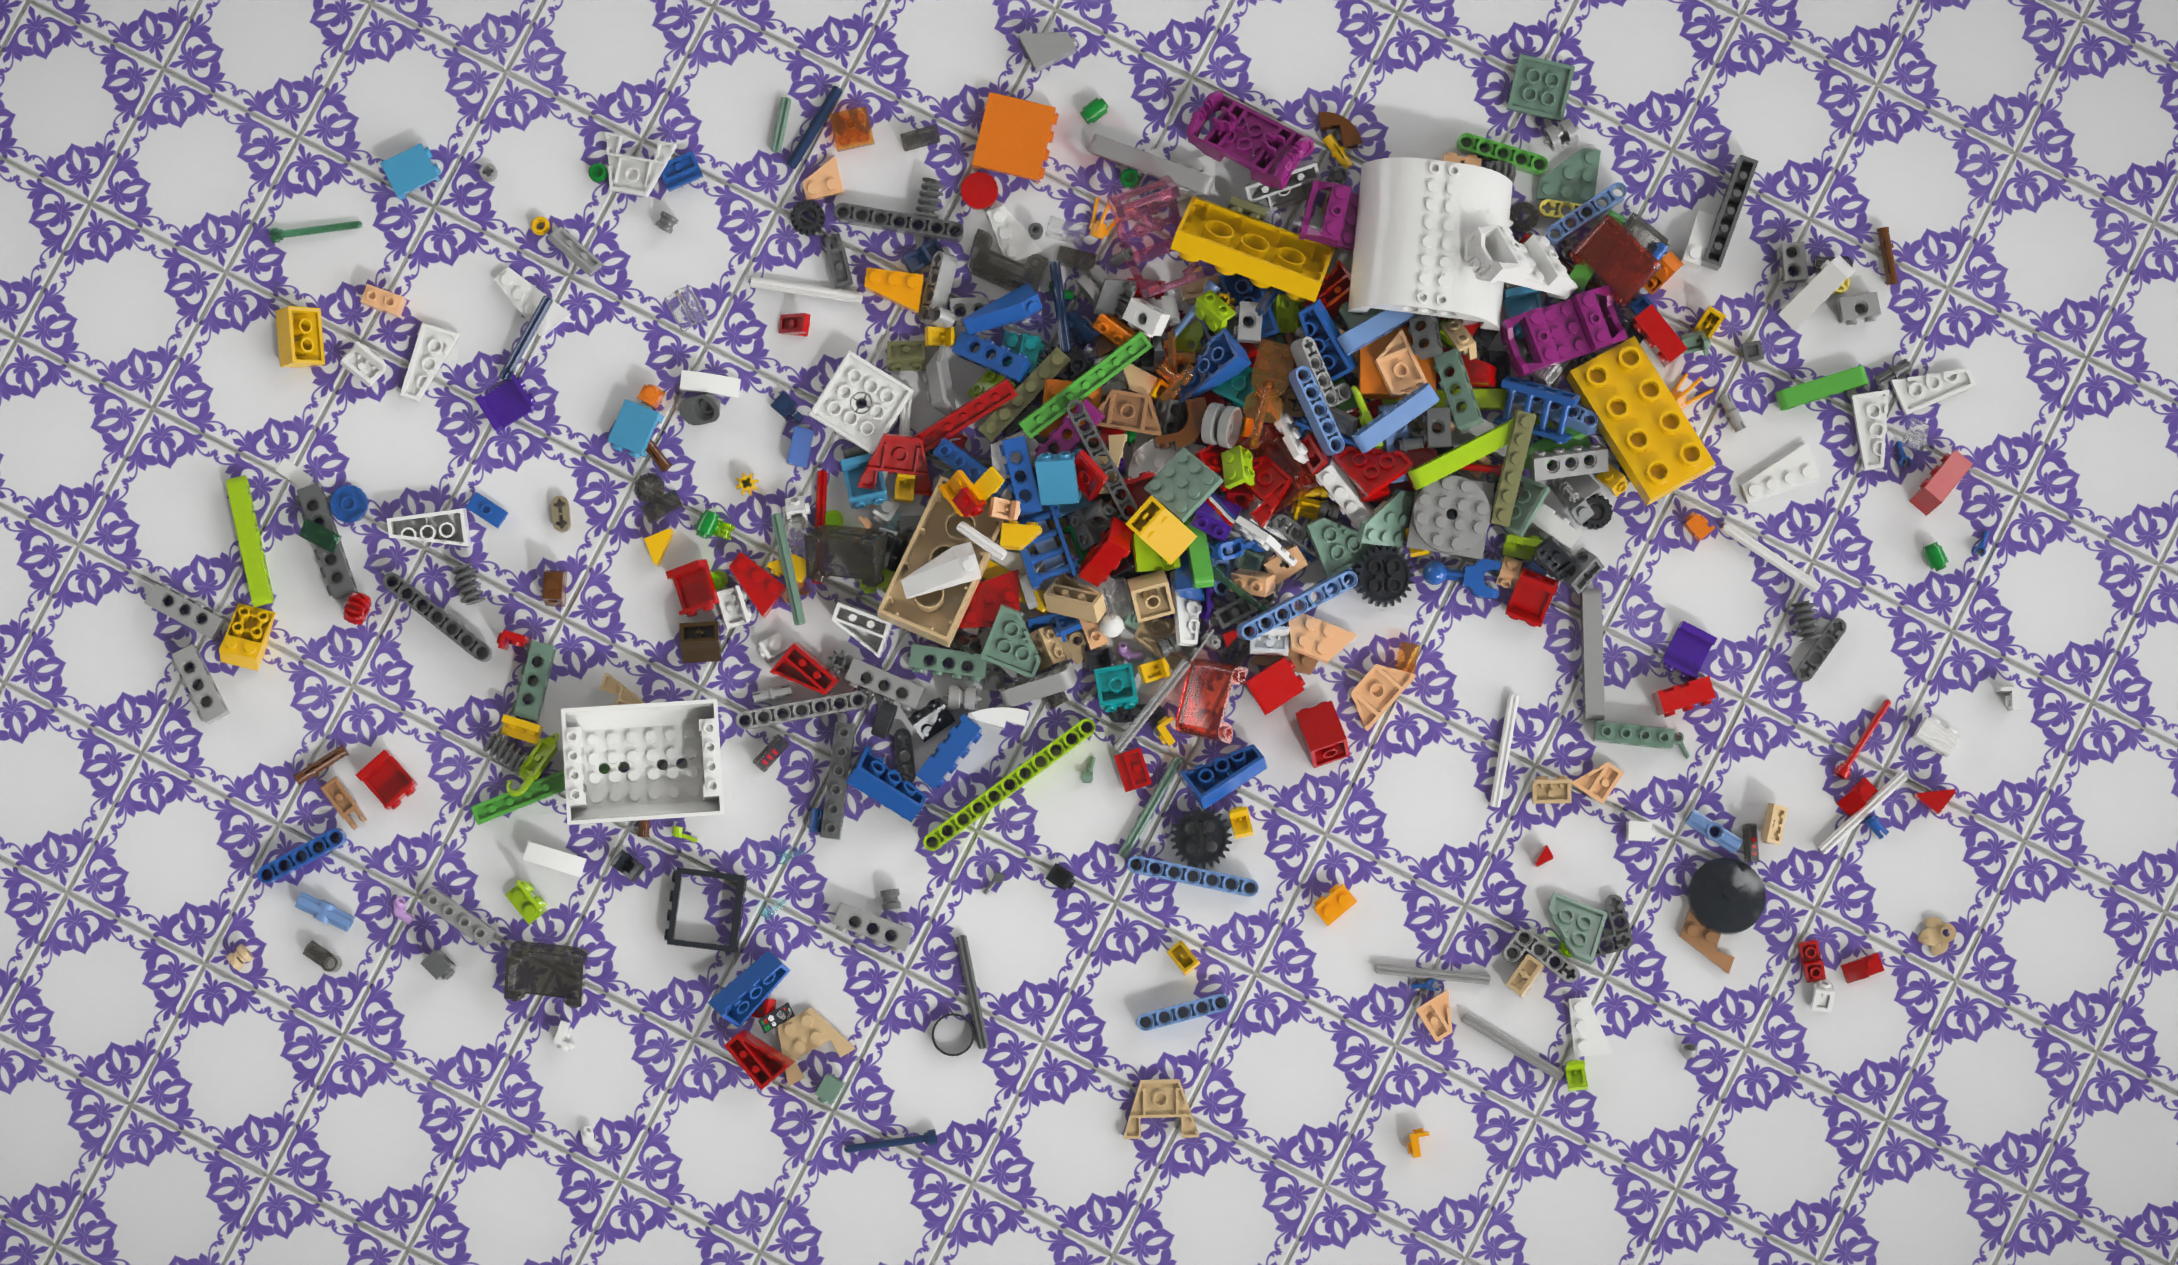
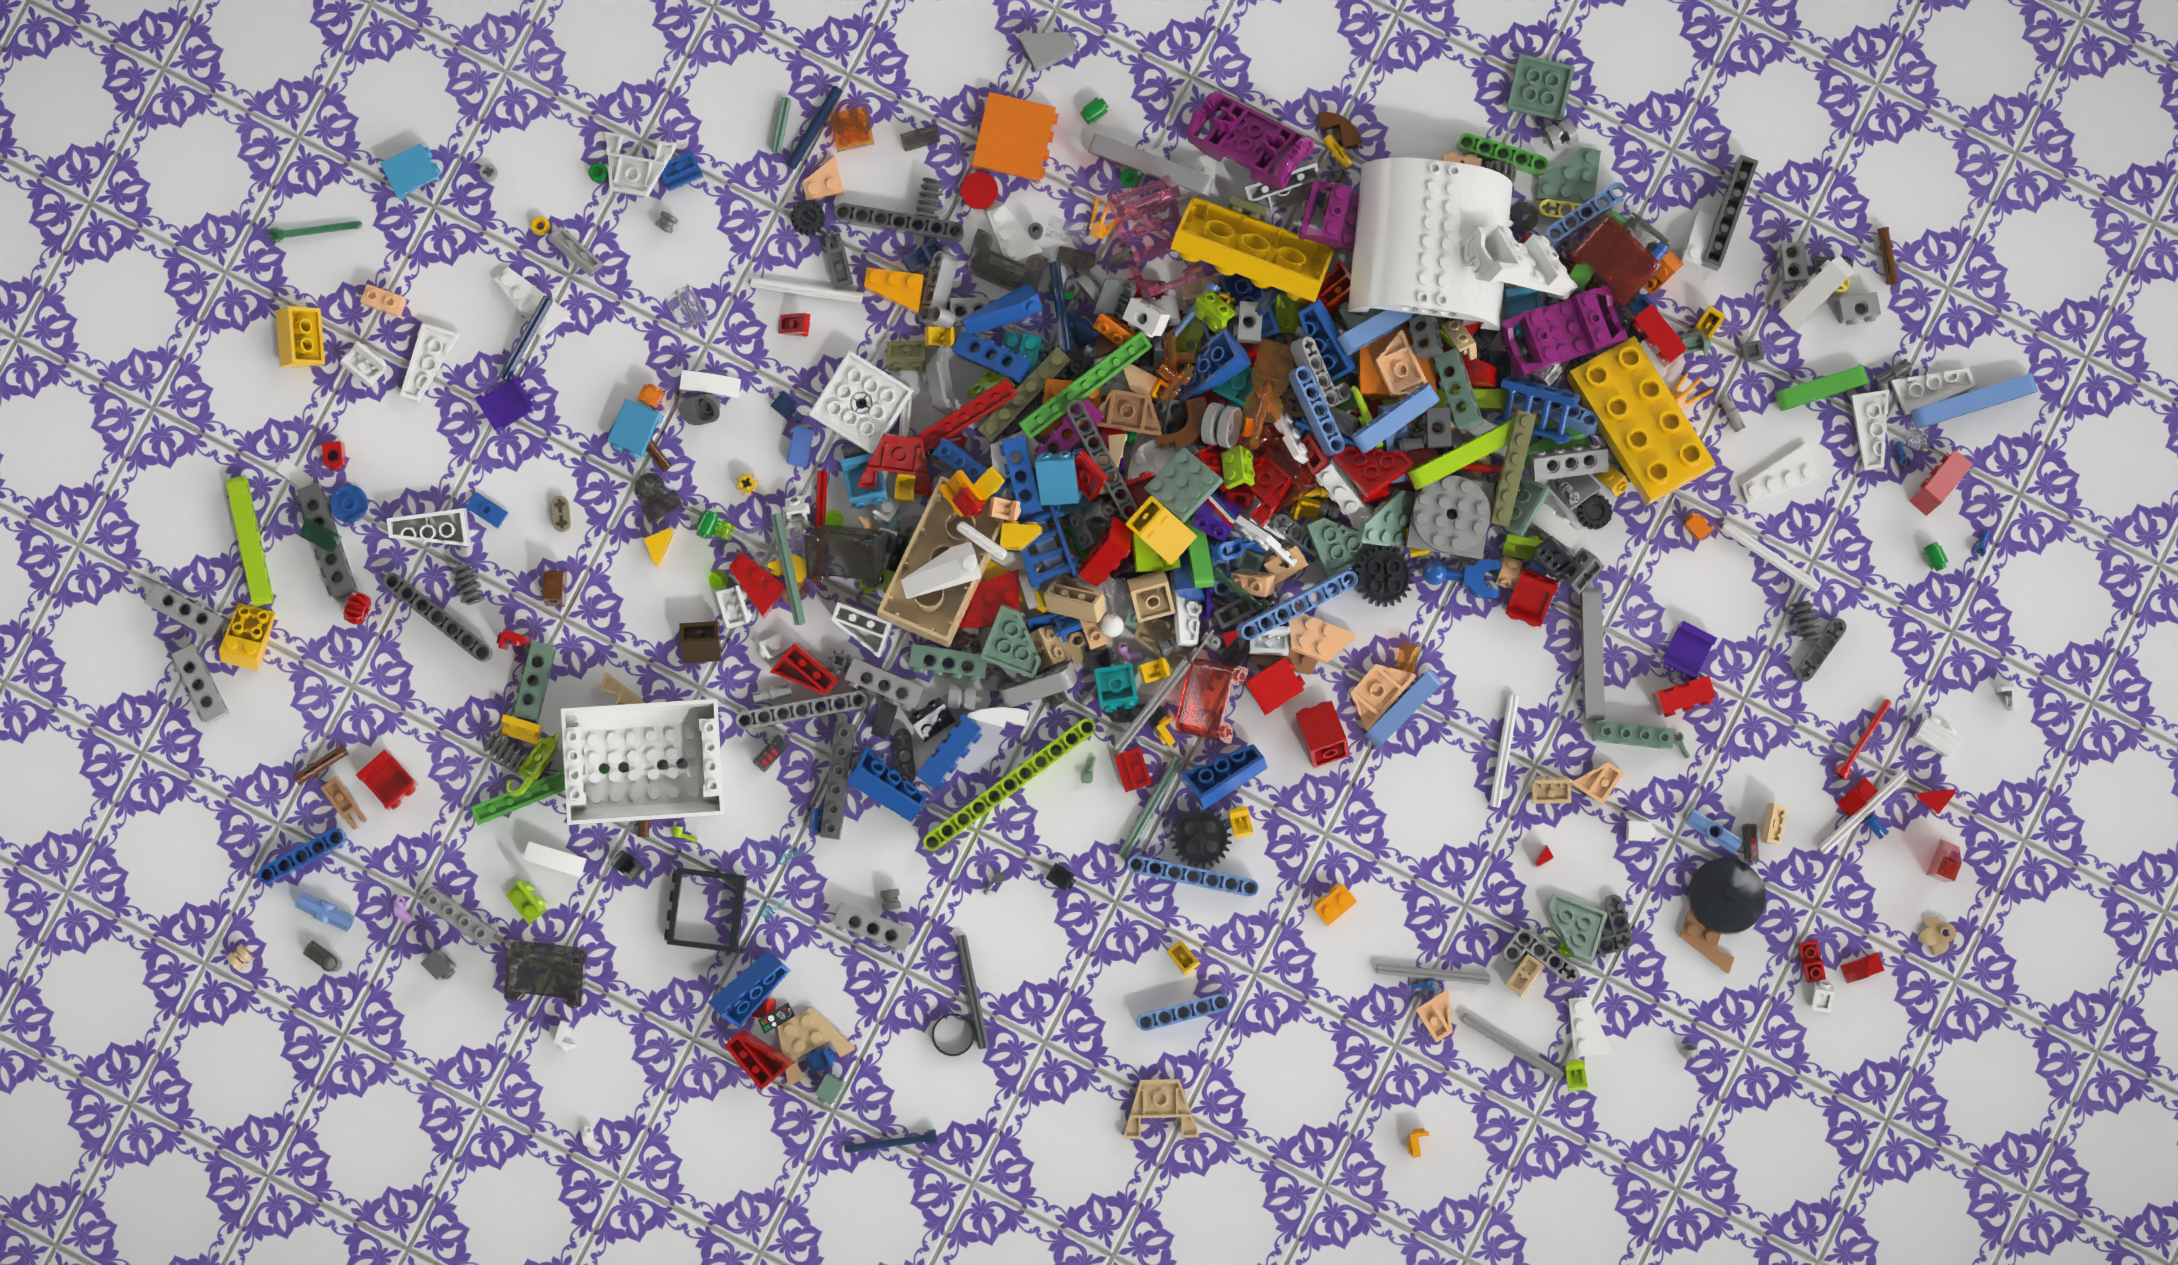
(330, 447): none -> red brick
(694, 587): red panel -> none
(759, 546): none -> clear panel
(820, 1059): none -> blue bracket
(1404, 708): none -> medium blue beam
(1581, 511): plate -> none
(1945, 862): none -> clear red slope
(1974, 401): none -> medium blue beam

